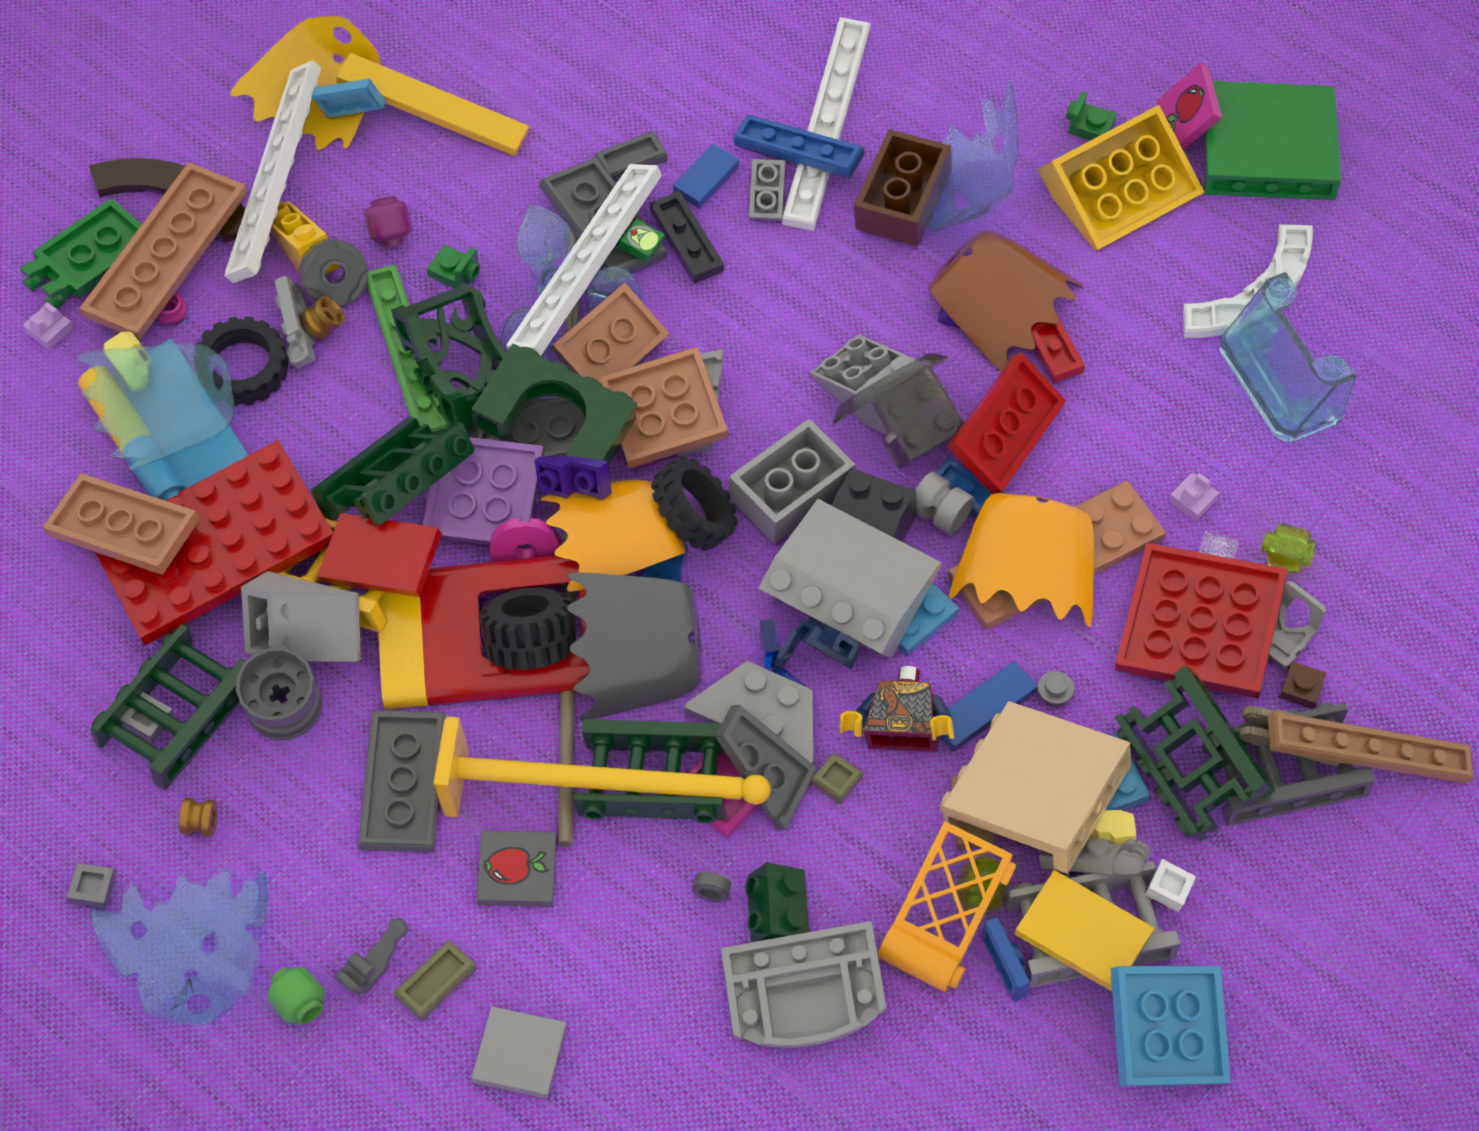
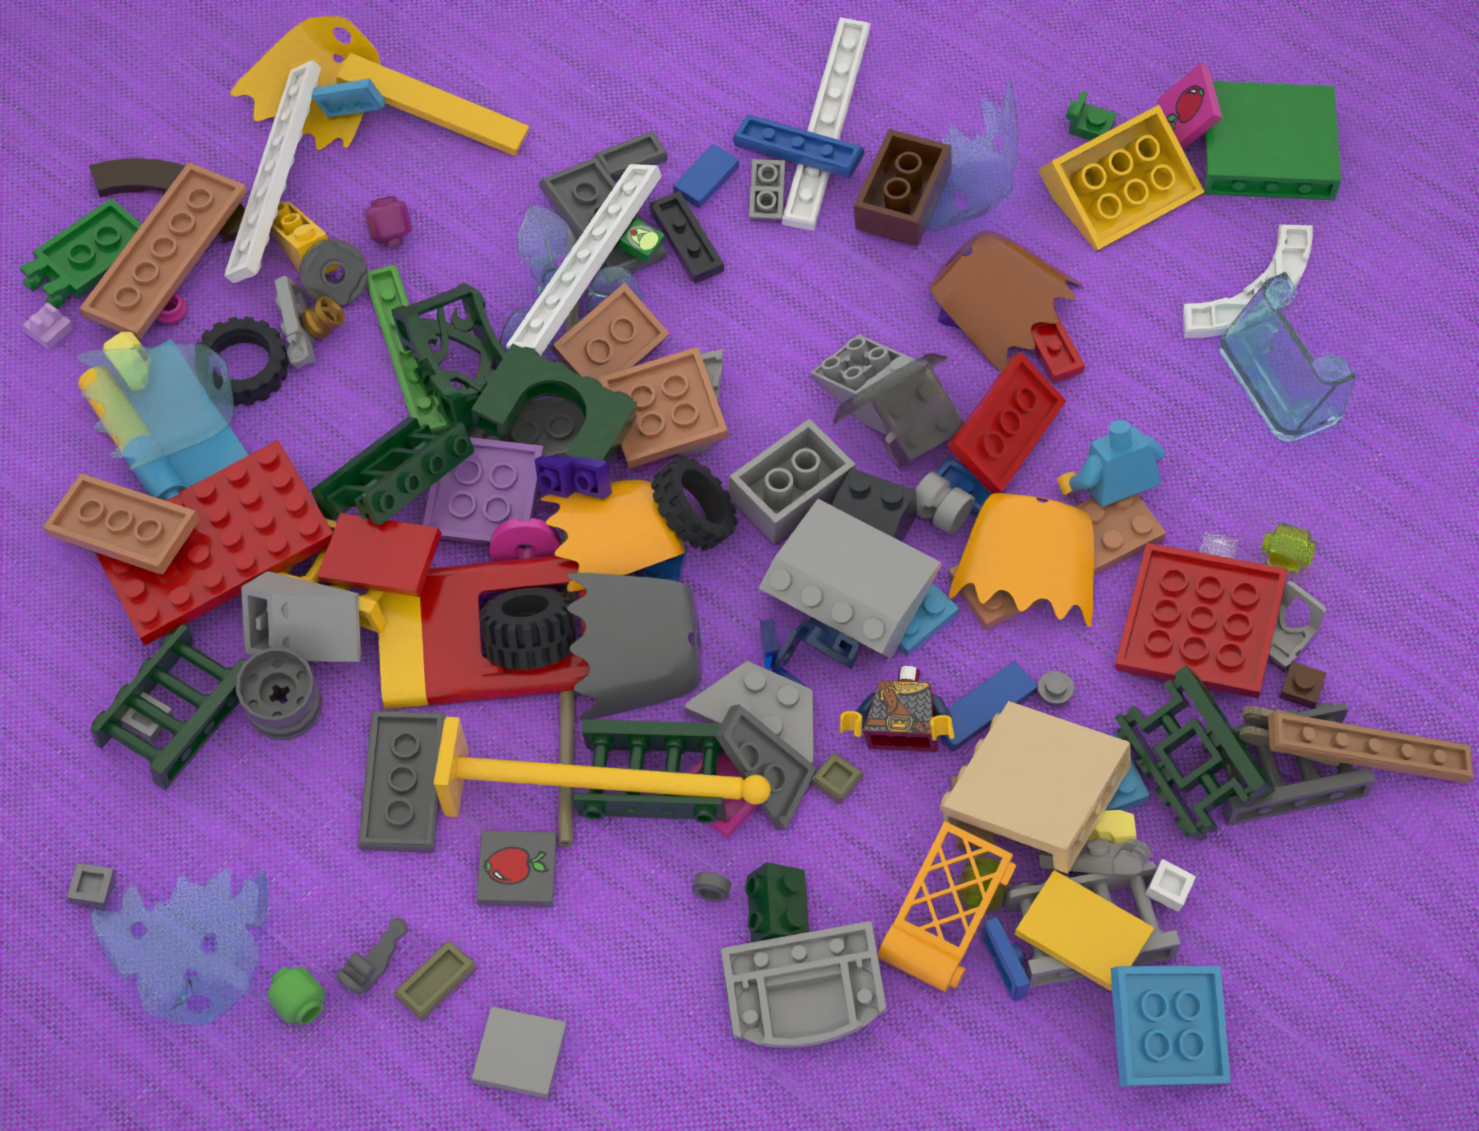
(198, 817): pearl gold wheel -> none
(454, 266): green bracket -> none
(1117, 465): none -> dark azure torso
(1194, 496): lavender tile -> none

